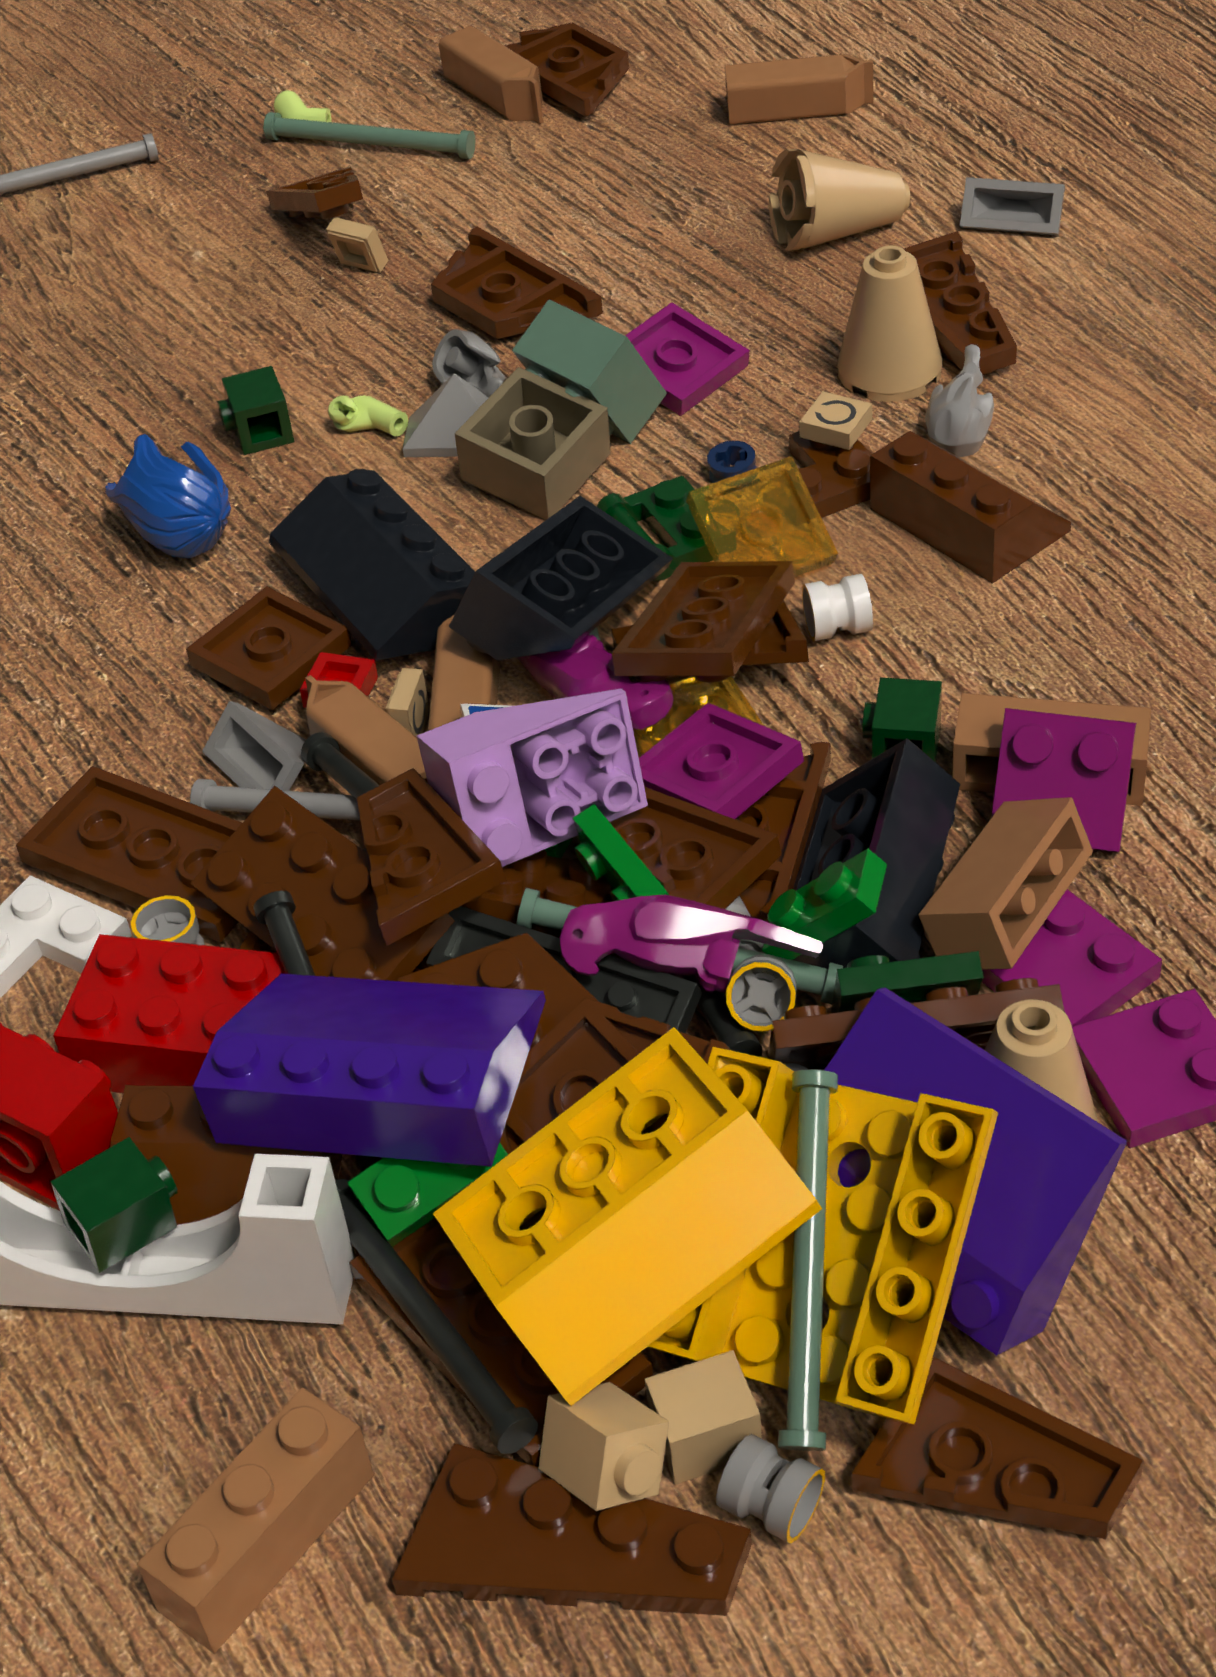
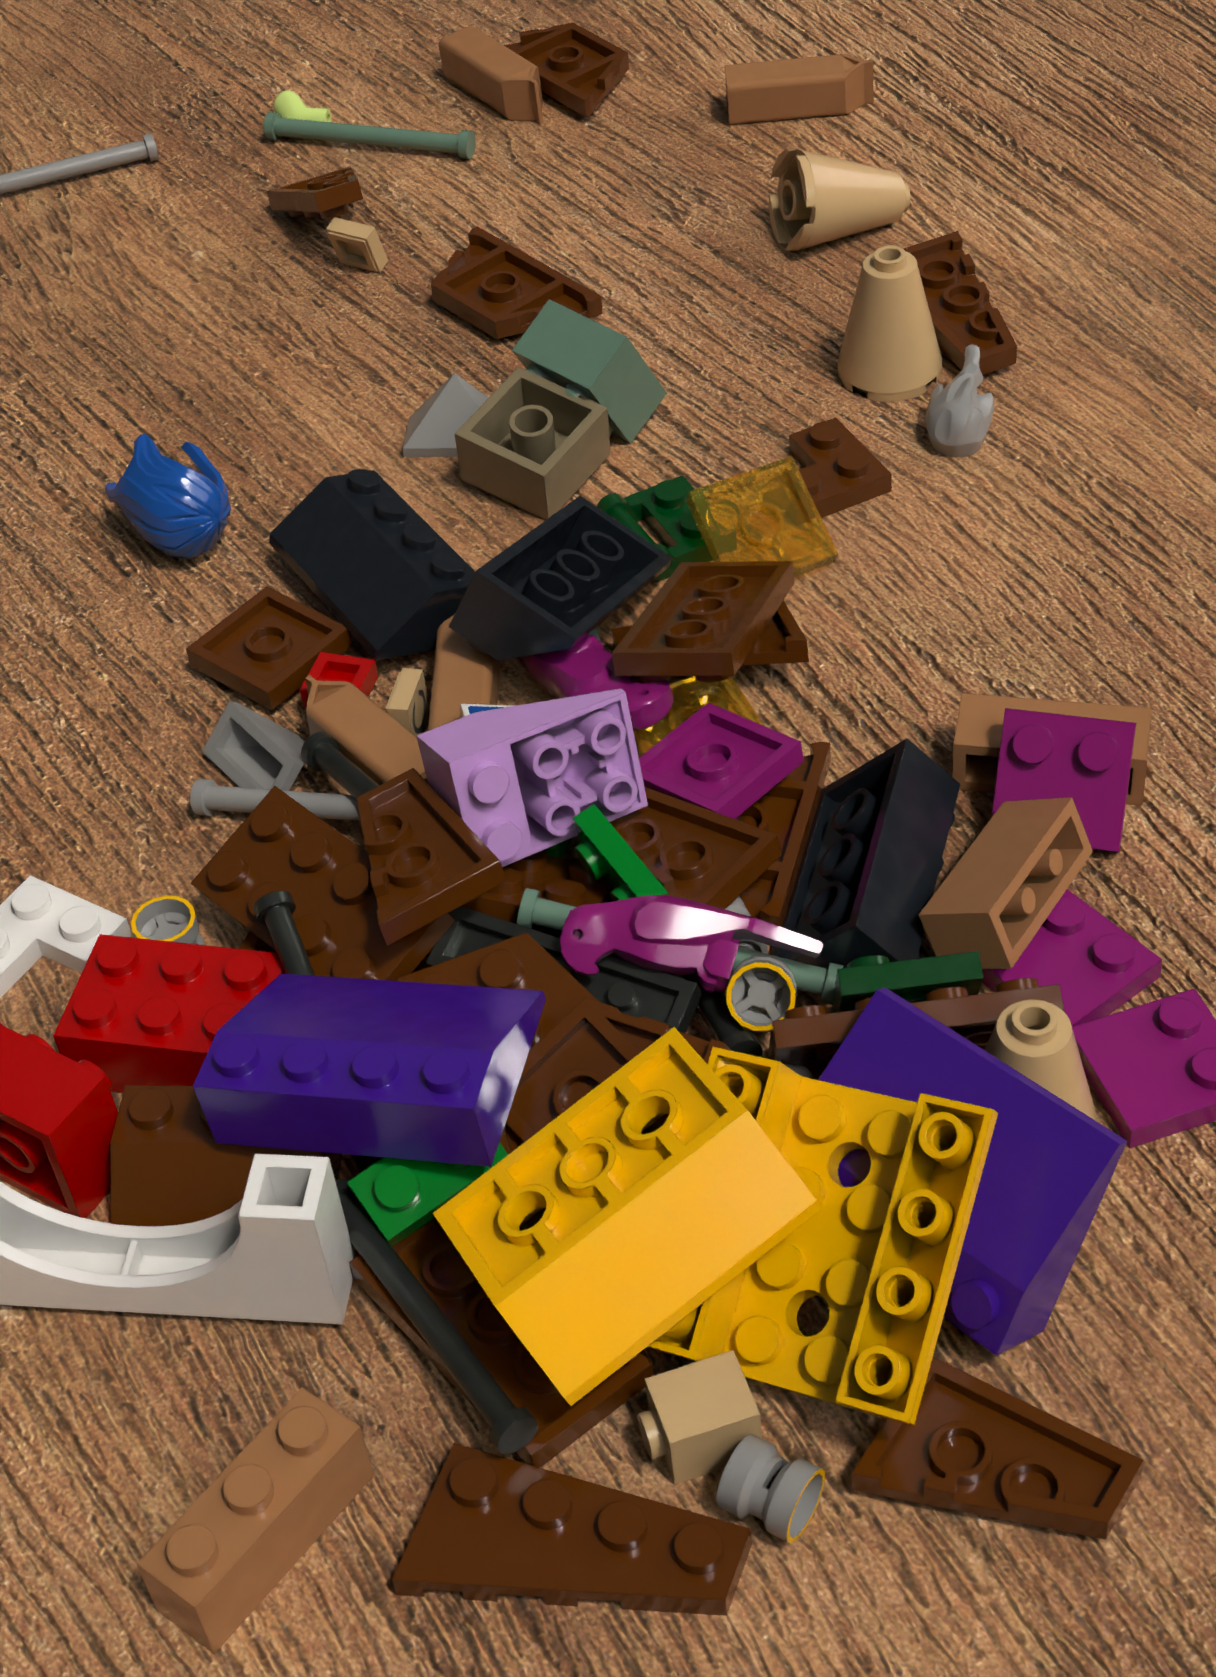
(116, 1203): dark green brick -> none
(131, 844): reddish brown plate -> none
(256, 410): dark green brick -> none
(366, 413): yellowish green arm -> none
(470, 359): light grey piece -> none
(604, 1447): tan brick -> none
(687, 356): magenta plate -> none
(727, 454): dark blue bush -> none
(808, 1265): sand green bar -> none
(830, 903): green plate -> none
(835, 420): tan tile -> none
(837, 606): white wheel -> none
(904, 711): dark green brick -> none
(959, 507): reddish brown slope -> none
(1012, 206): light grey slope -> none

